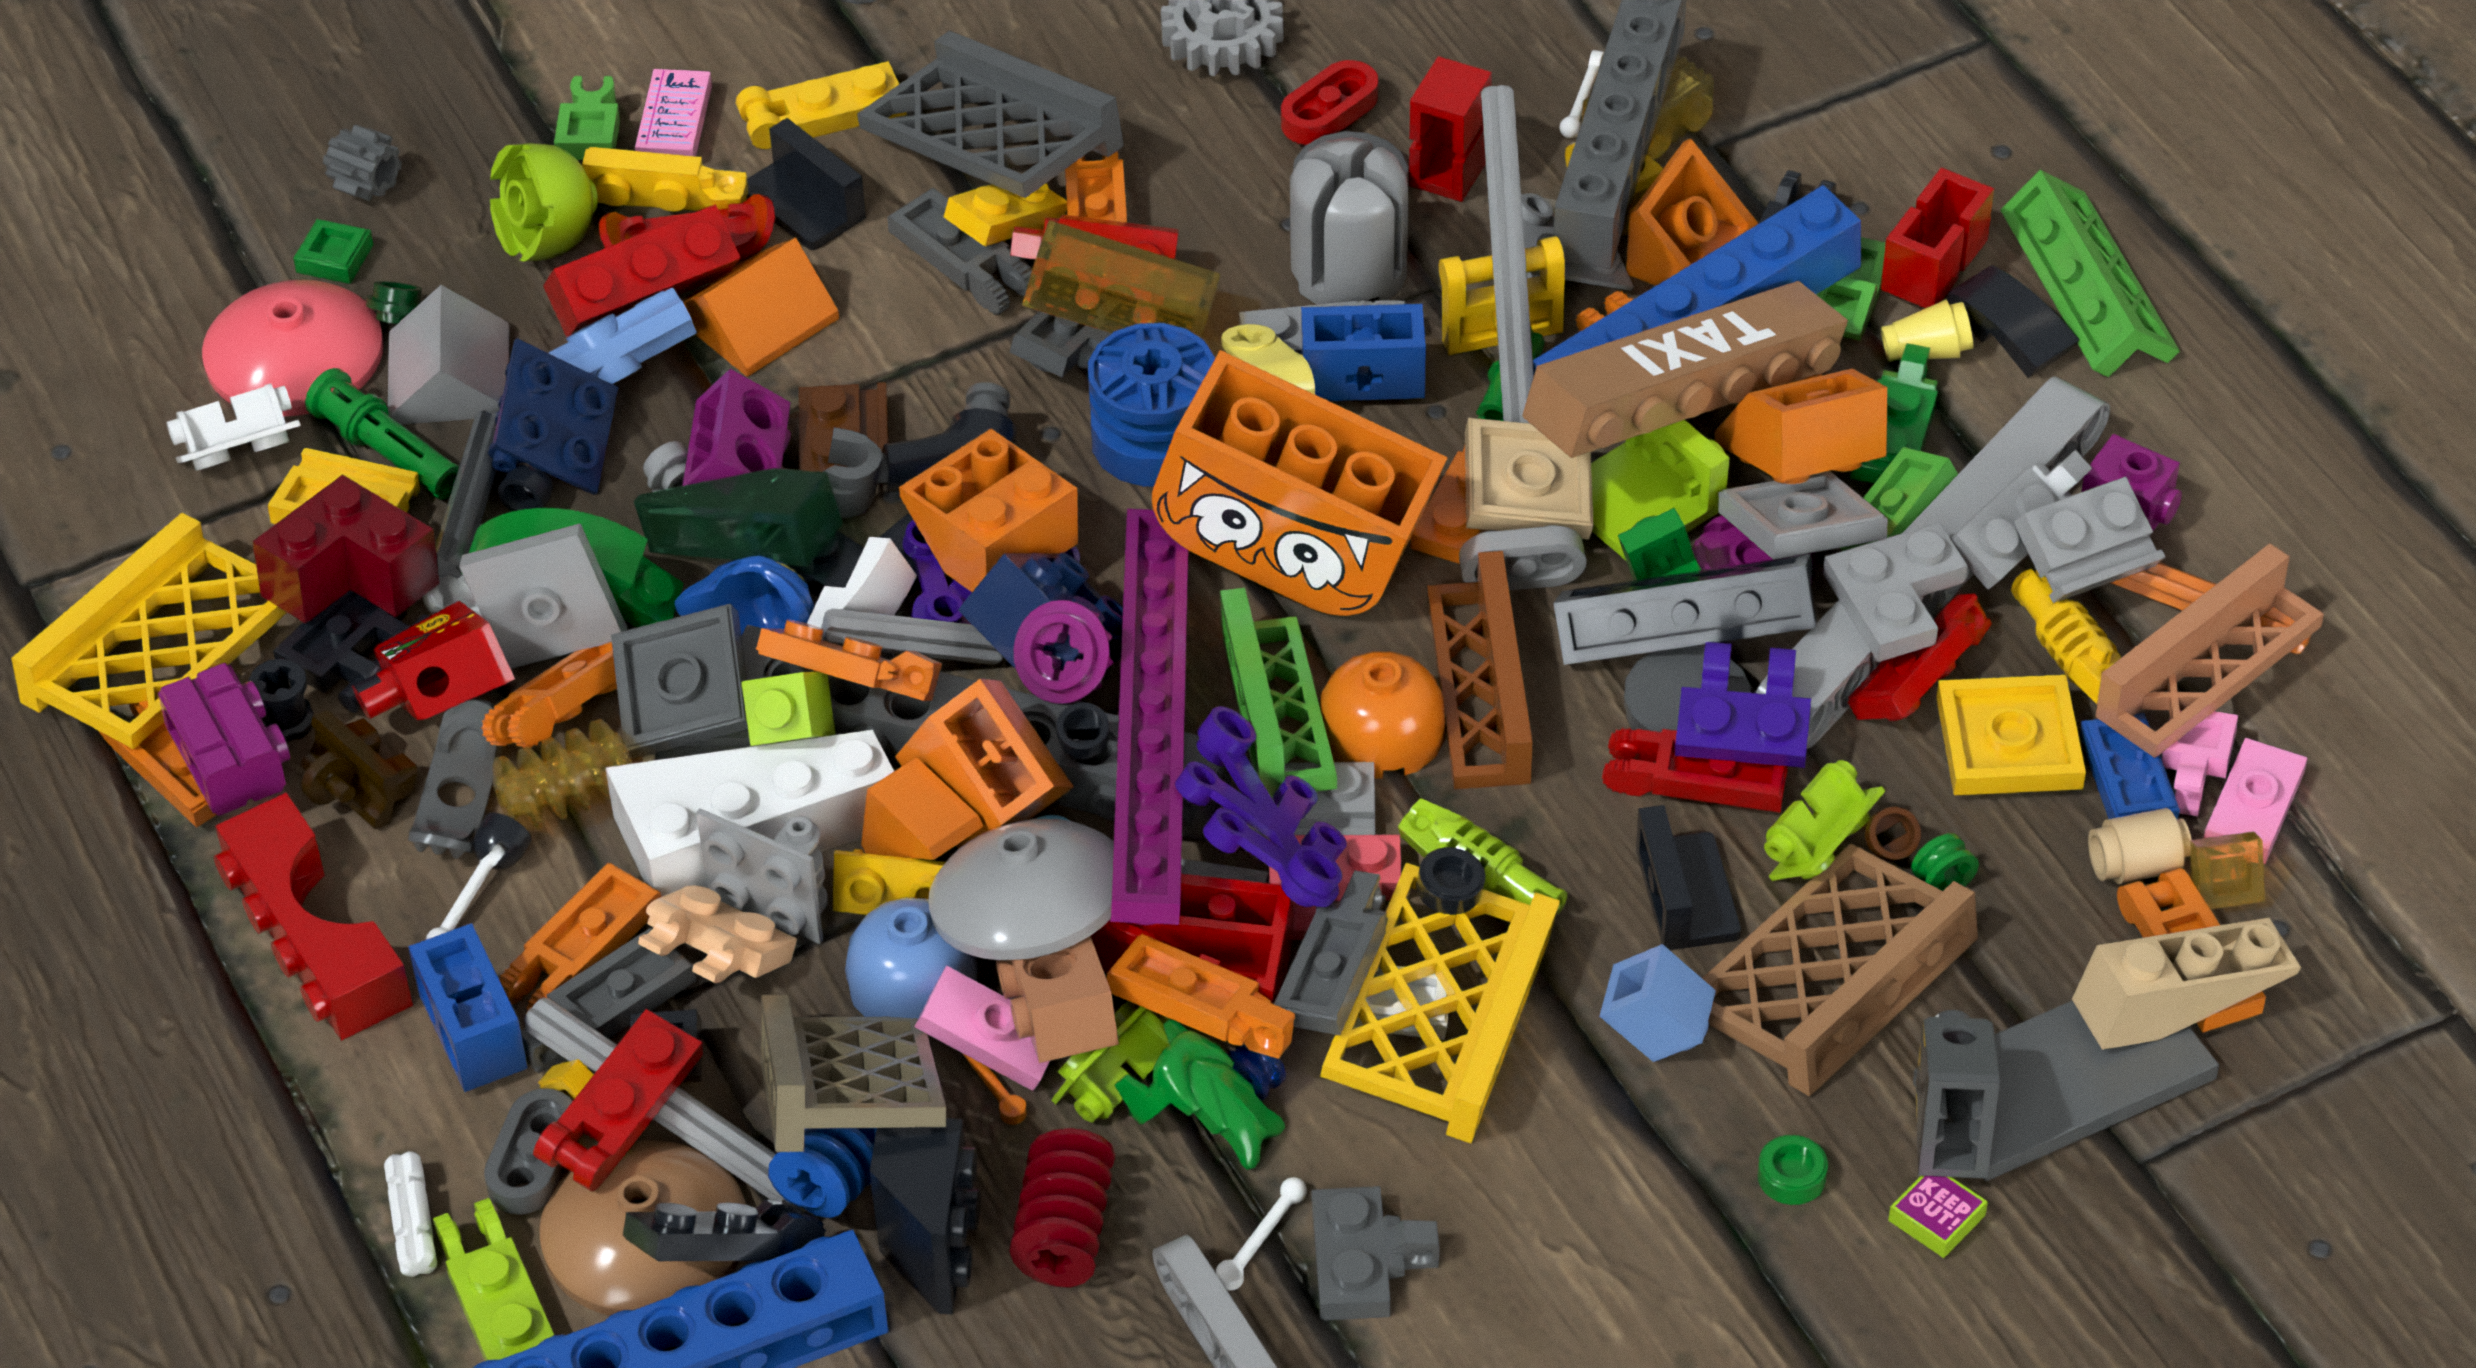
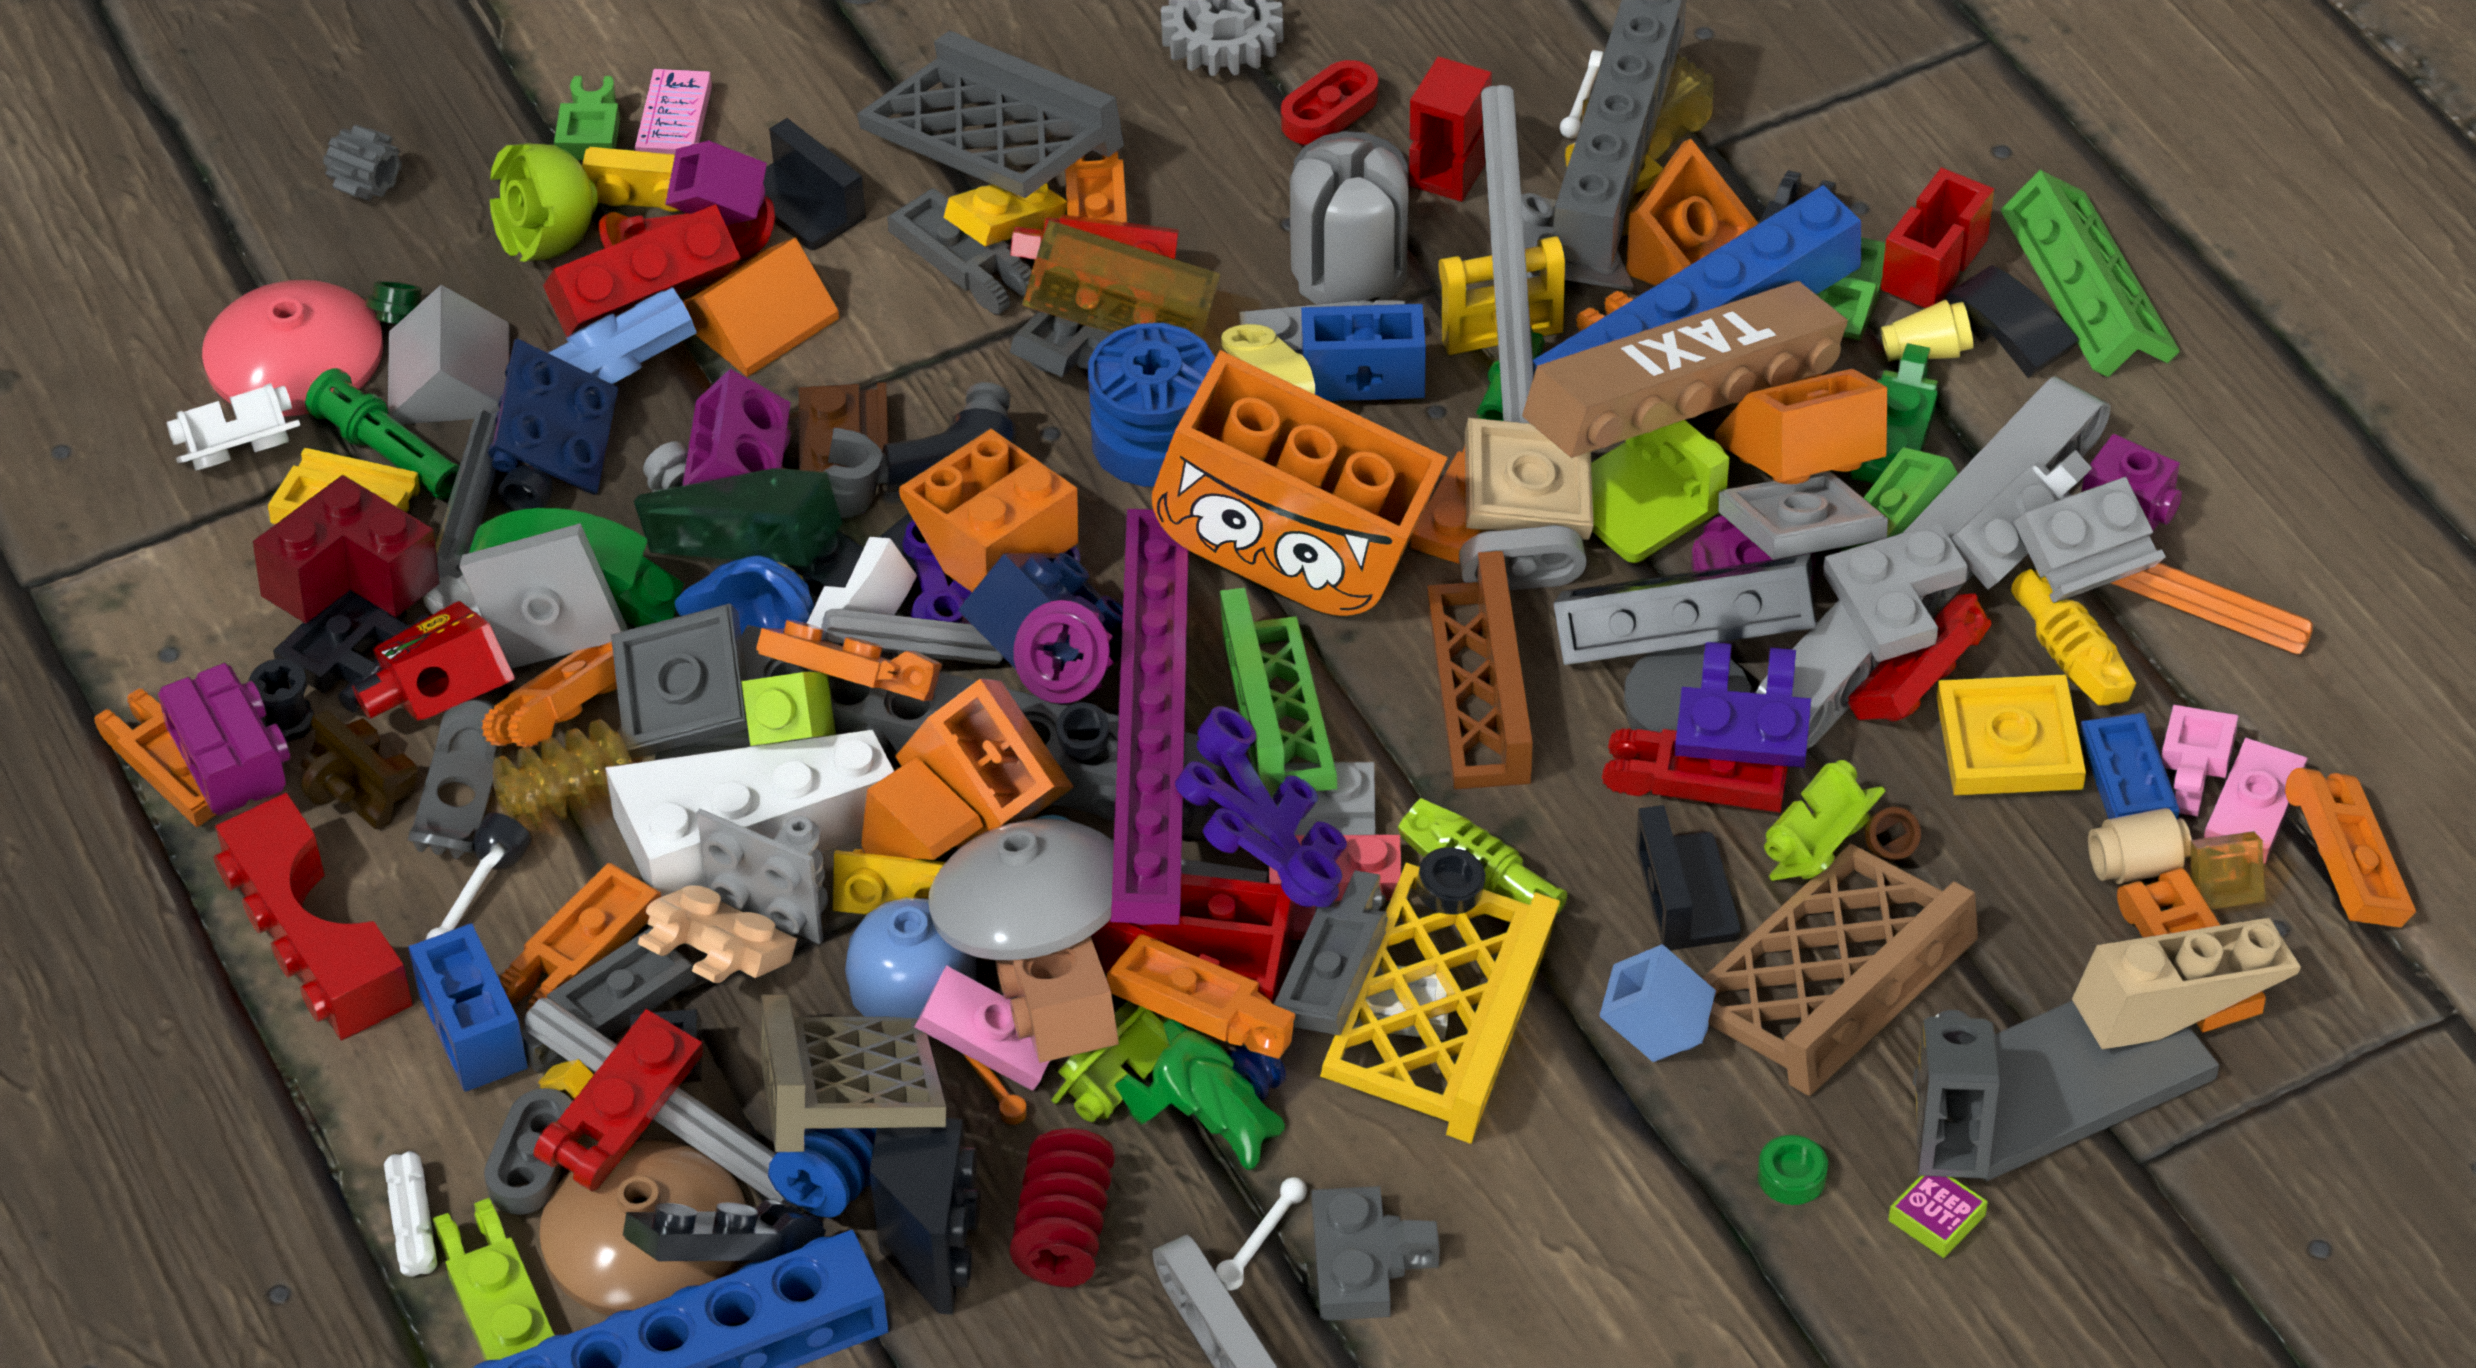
(121, 610): yellow fence -> none
(333, 251): green tile -> none
(717, 175): none -> magenta brick
(817, 104): yellow plate -> none
(1384, 712): orange cylinder -> none
(1658, 547): green bracket -> none
(1945, 861): green bush -> none
(2196, 634): nougat fence -> none
(2351, 846): none -> orange plate

